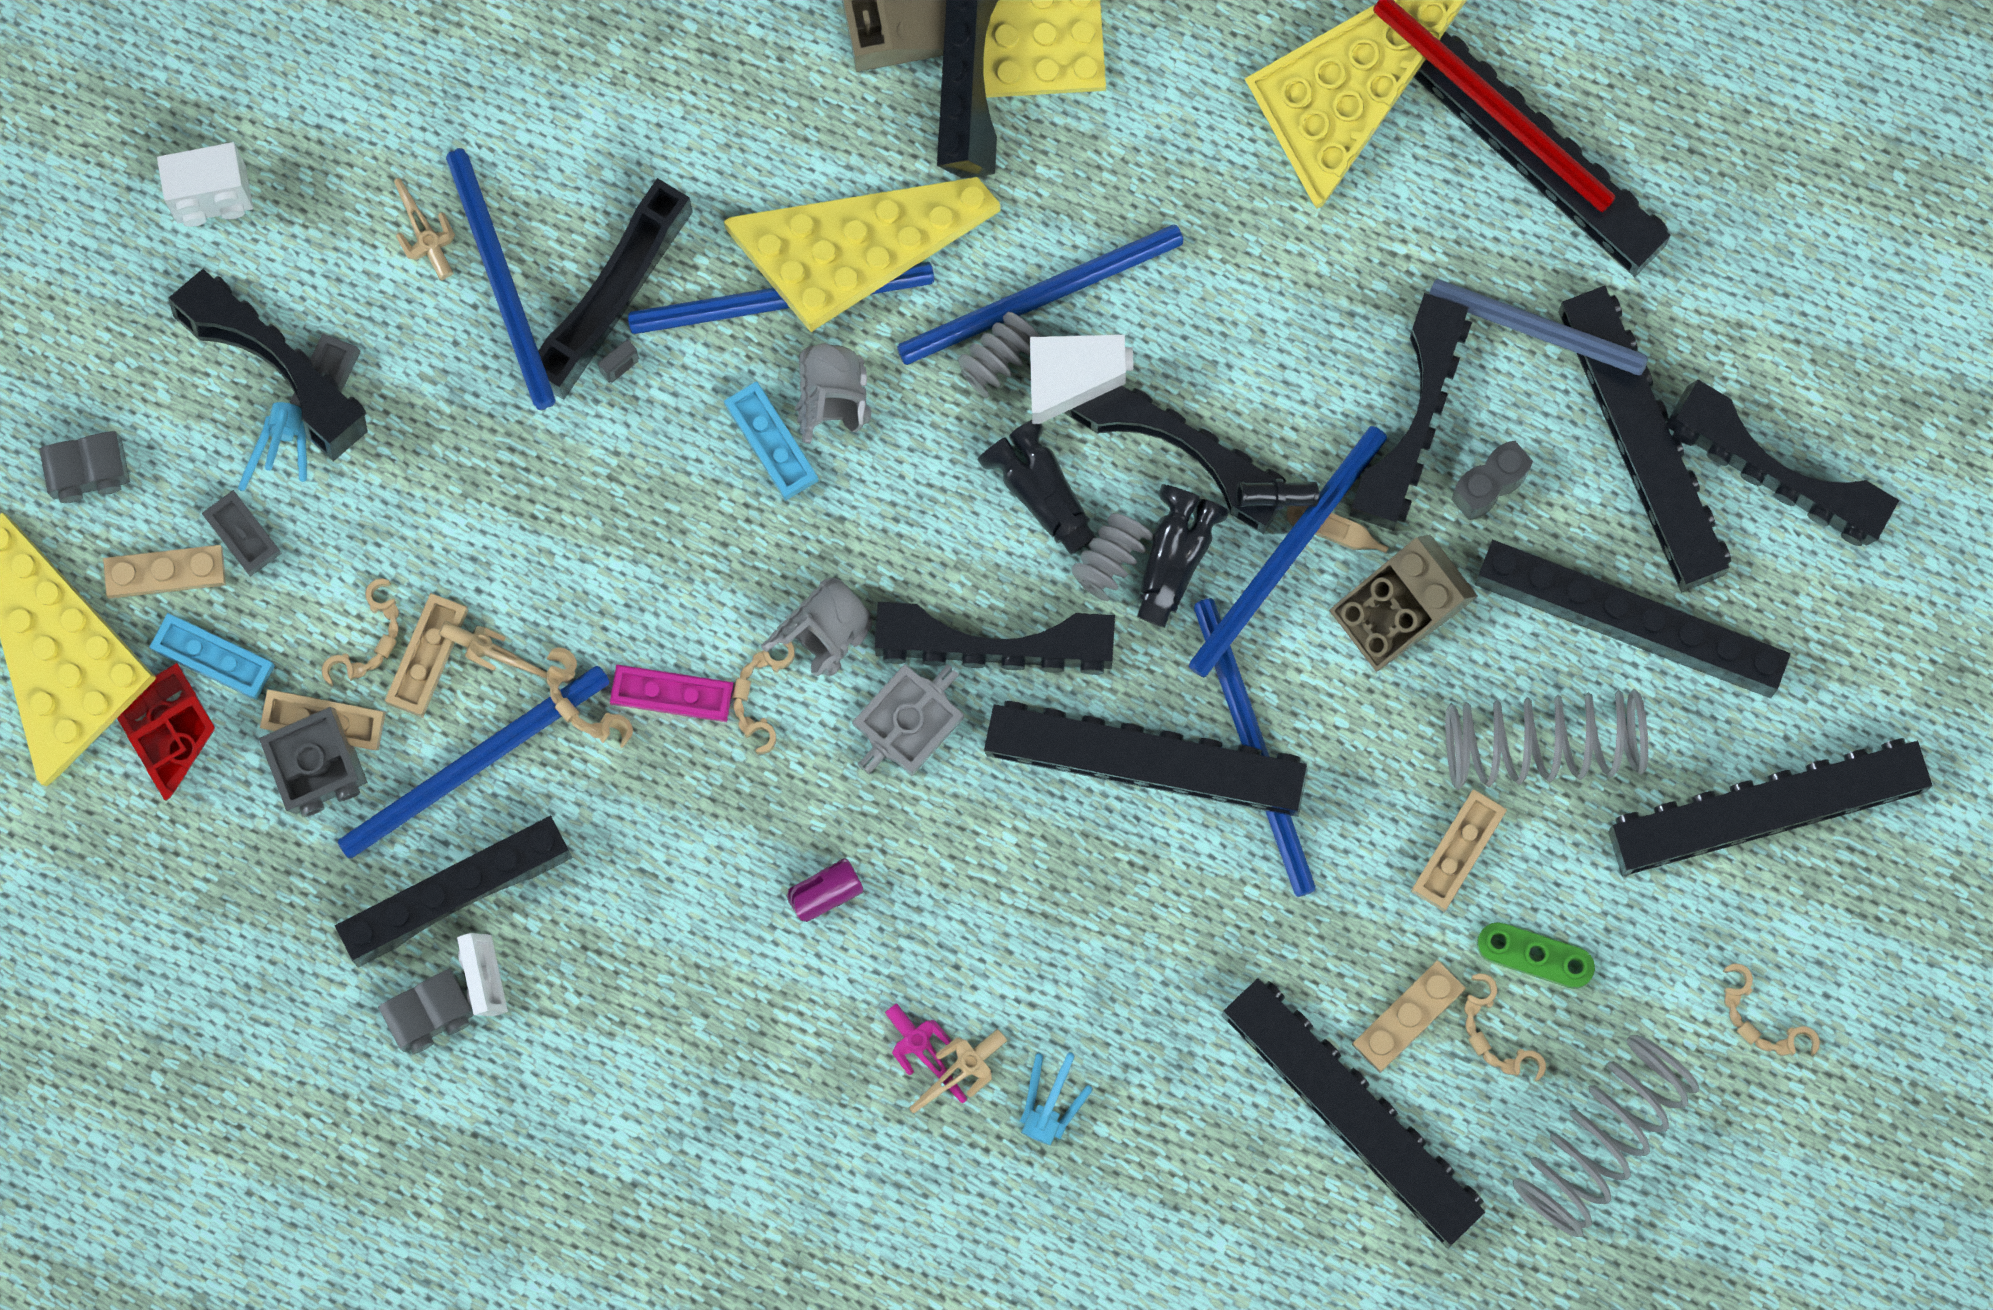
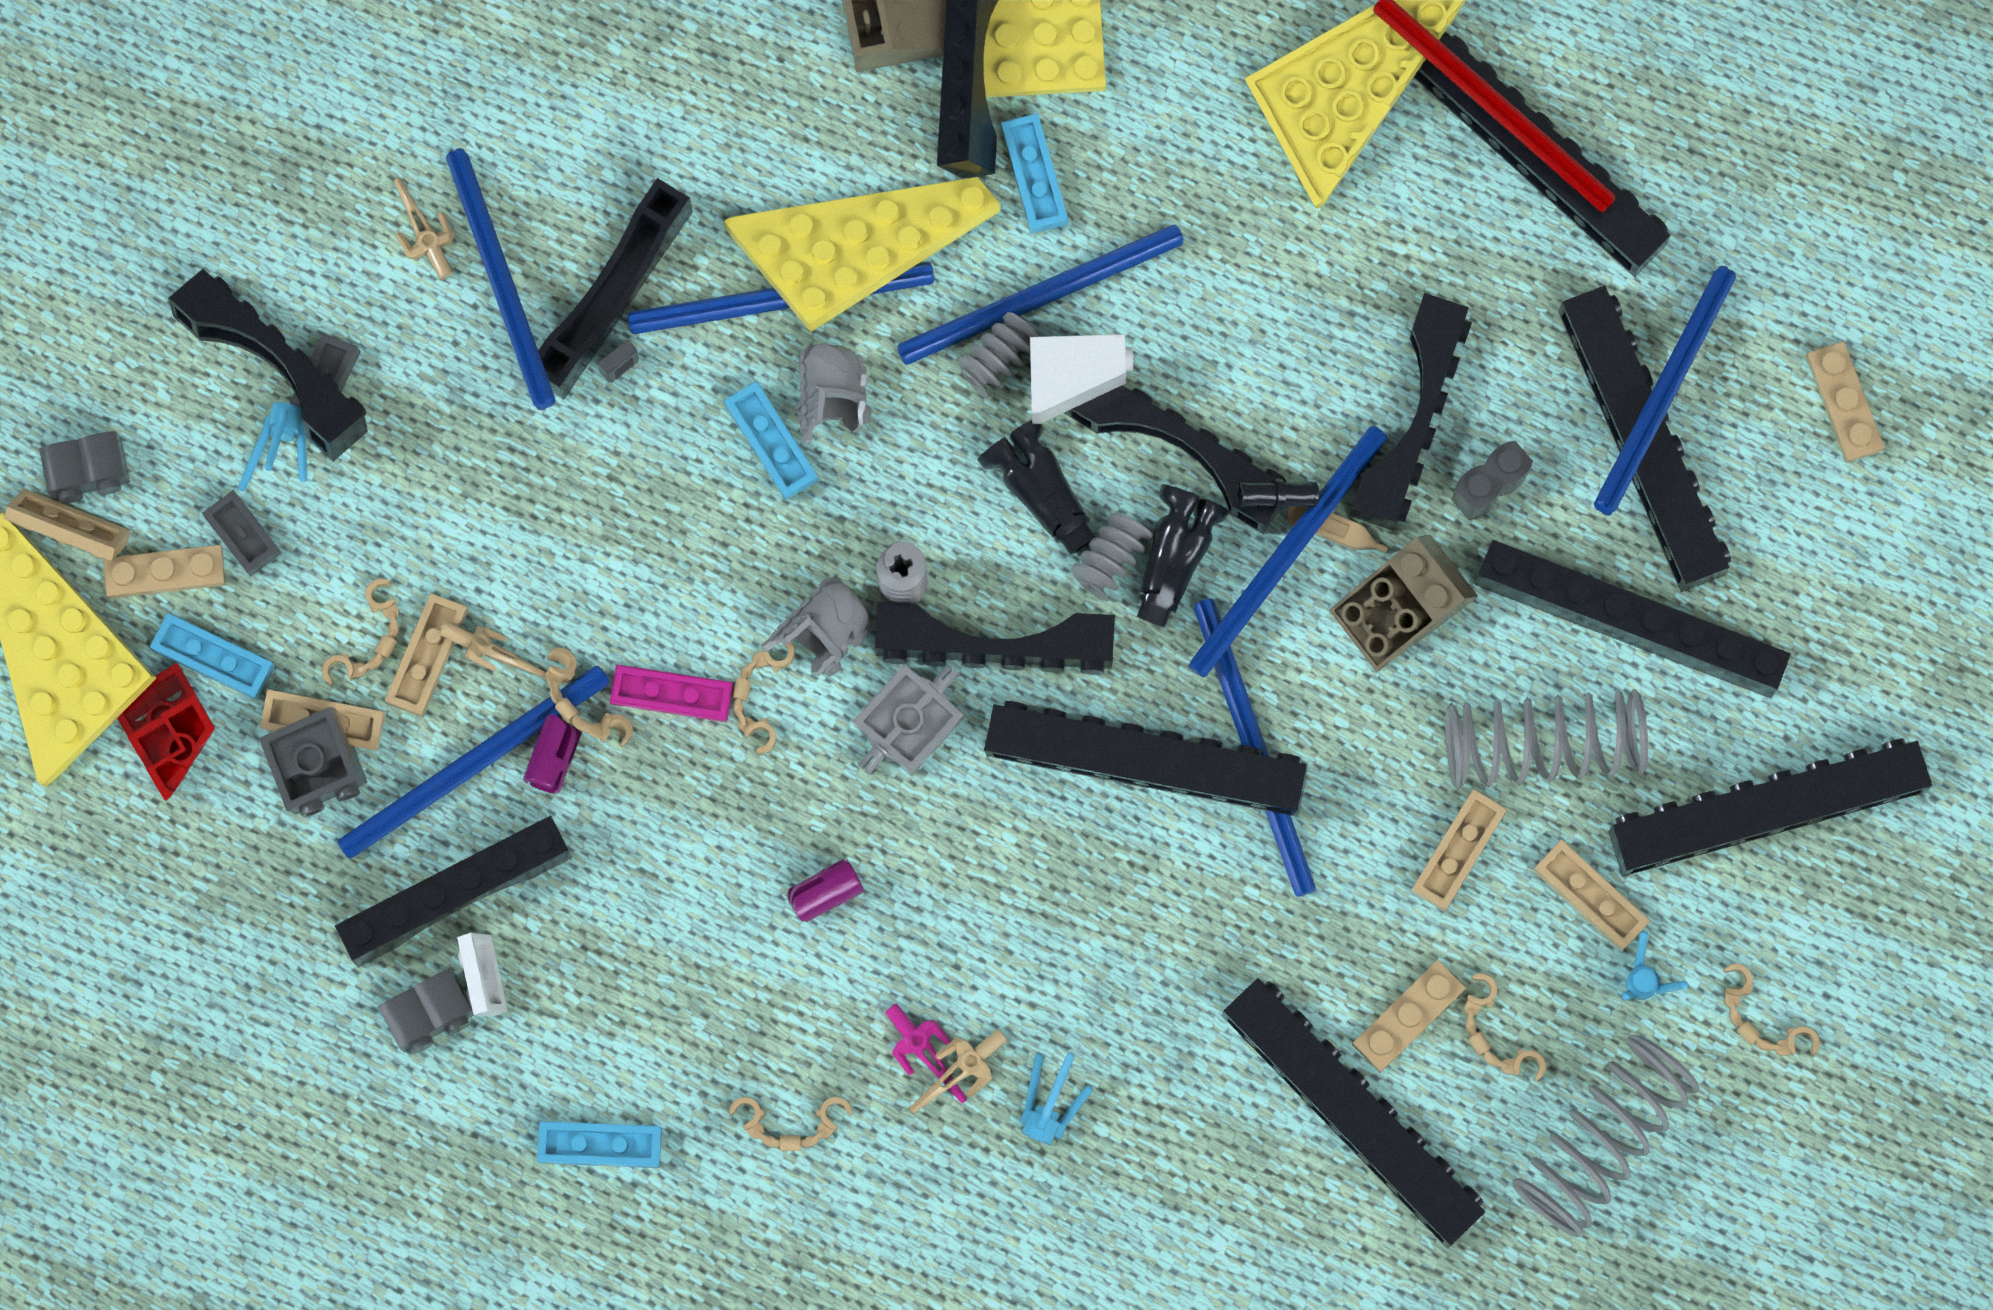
(67, 524): none -> tan plate
(205, 184): white brick -> none
(552, 755): none -> magenta arm
(599, 1144): none -> medium azure plate
(790, 1142): none -> tan piece
(897, 559): none -> light grey piece
(1034, 173): none -> medium azure plate
(1516, 955): bright green plate -> none
(1542, 328): sand blue axle -> none
(1591, 895): none -> tan plate
(1644, 980): none -> medium azure plant
(1664, 391): none -> blue axle
(1712, 423): black arch -> none
(1845, 402): none -> tan plate

